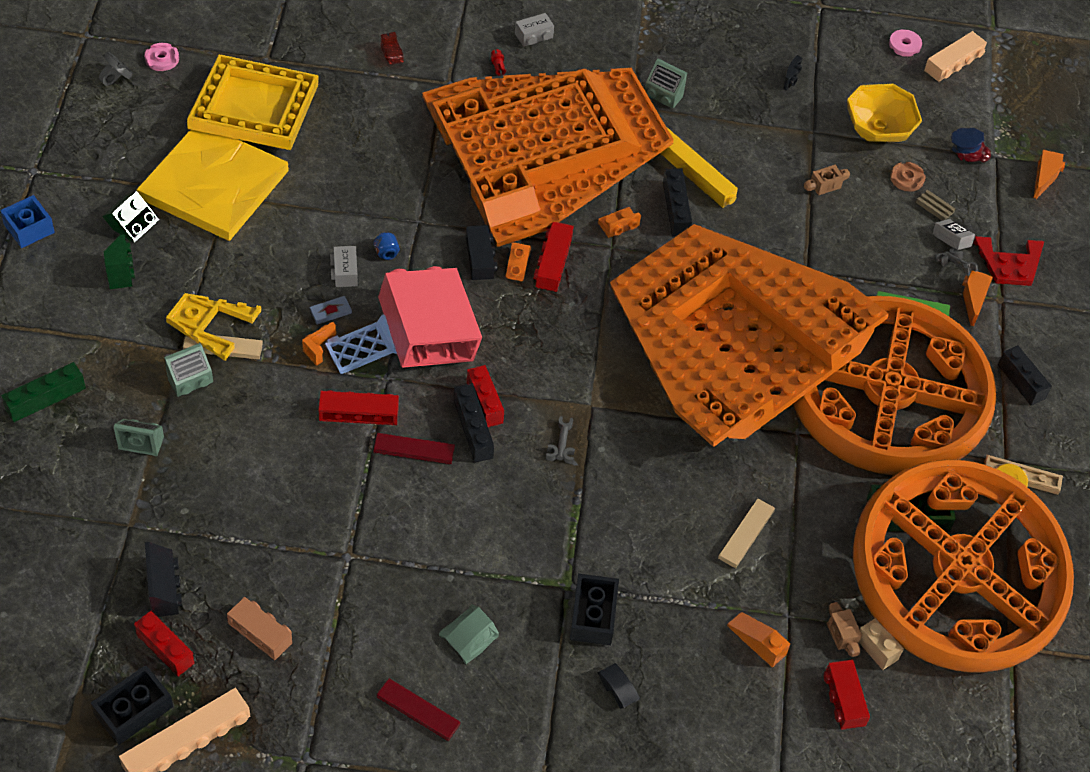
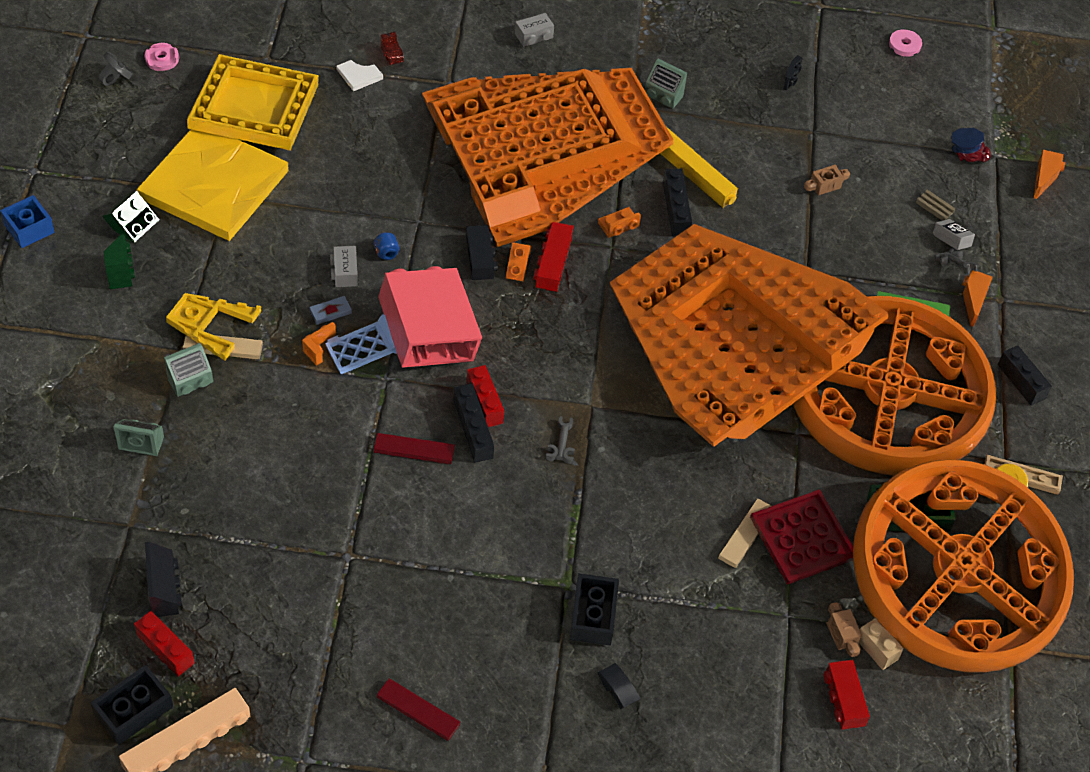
(43, 392): dark green brick -> none
(260, 628): nougat brick -> none
(358, 407): red brick -> none
(359, 76): none -> white tile
(470, 633): sand green slope -> none
(498, 61): red pin -> none
(760, 637): orange slope -> none
(803, 536): none -> dark red plate
(883, 112): yellow rock -> none
(907, 176): nougat tile -> none
(955, 56): light nougat brick -> none
(1011, 267): red wing -> none

